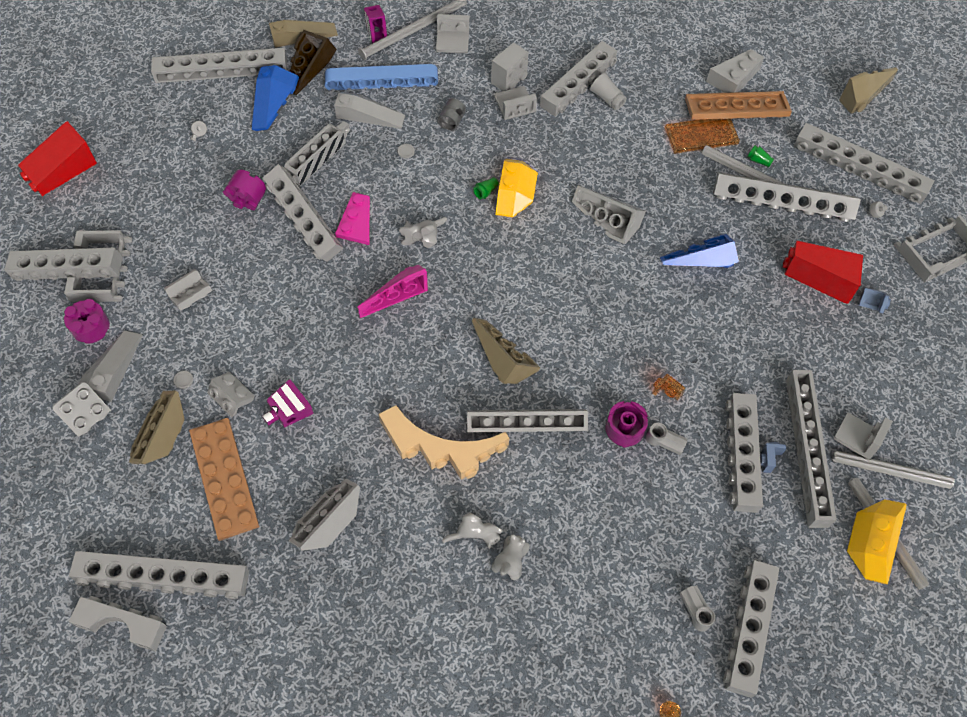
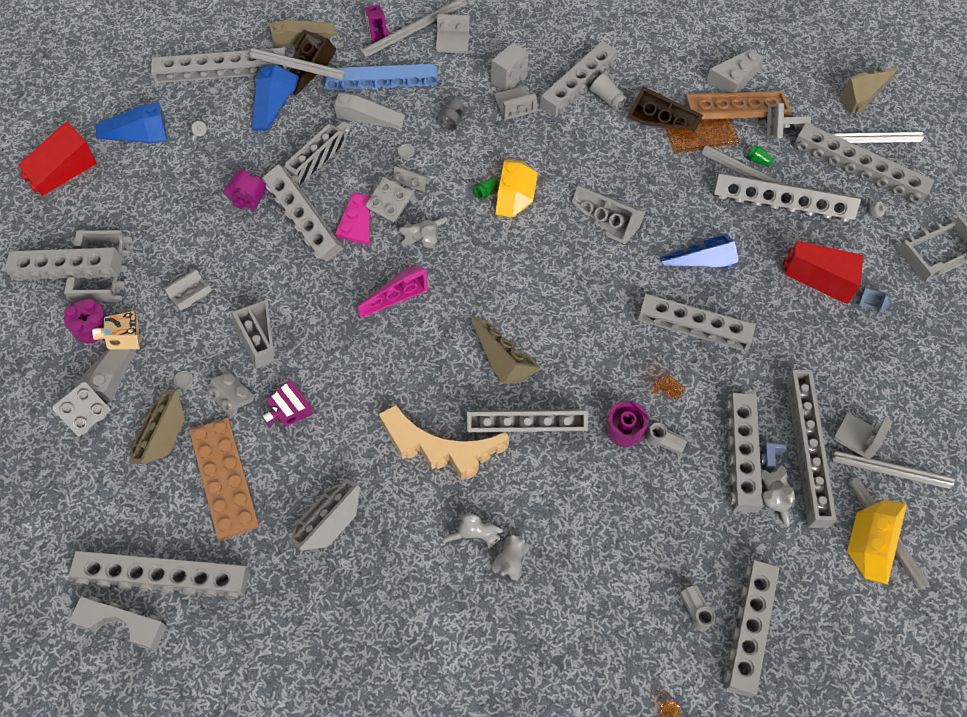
(119, 331): none -> tan torso
(140, 124): none -> blue wedge
(255, 332): none -> light grey wedge
(297, 63): none -> light grey axle
(390, 199): none -> light grey bracket
(410, 178): none -> light grey hinge
(661, 111): none -> dark brown wedge
(703, 328): none -> light grey brick
(777, 121): none -> light grey bracket
(778, 494): none -> light grey animal
(881, 137): none -> axle

